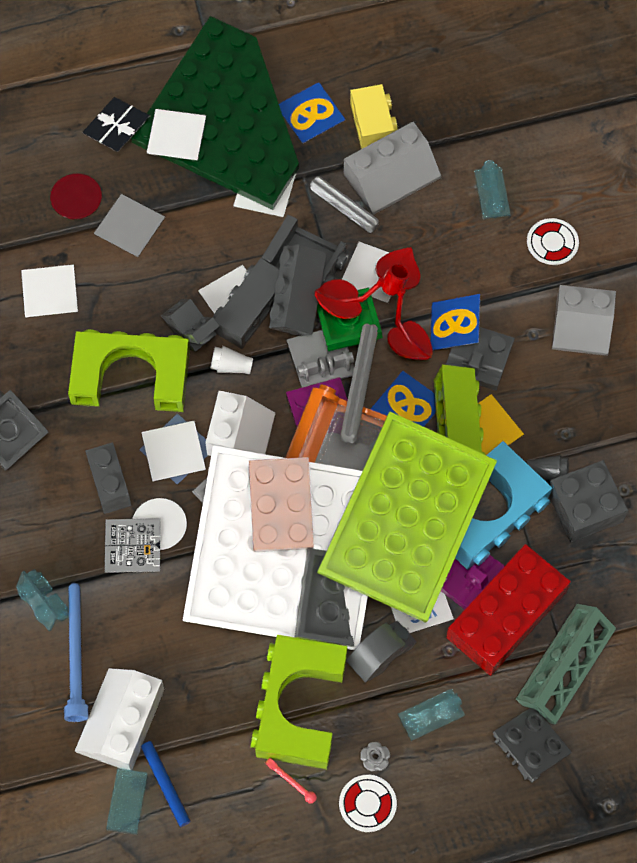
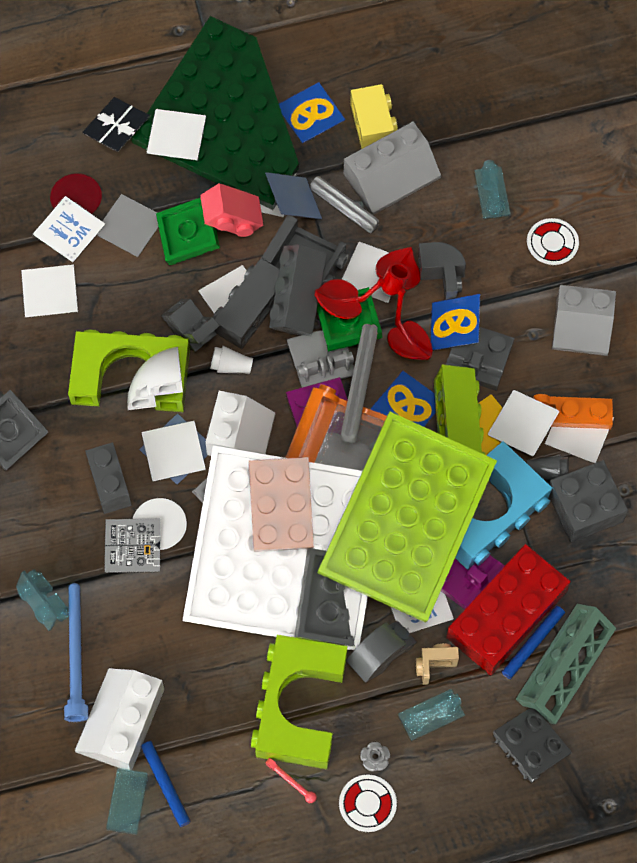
(69, 229): none -> white sticker
(155, 377): none -> white brick
(185, 232): none -> green hinge
(231, 210): none -> coral brick
(293, 195): none -> sand blue sticker
(439, 656): none -> tan bracket
(442, 262): none -> dark grey brick
(523, 422): none -> white sticker
(533, 642): none -> blue bar
(580, 412): none -> orange plate
(580, 442): none -> white sticker

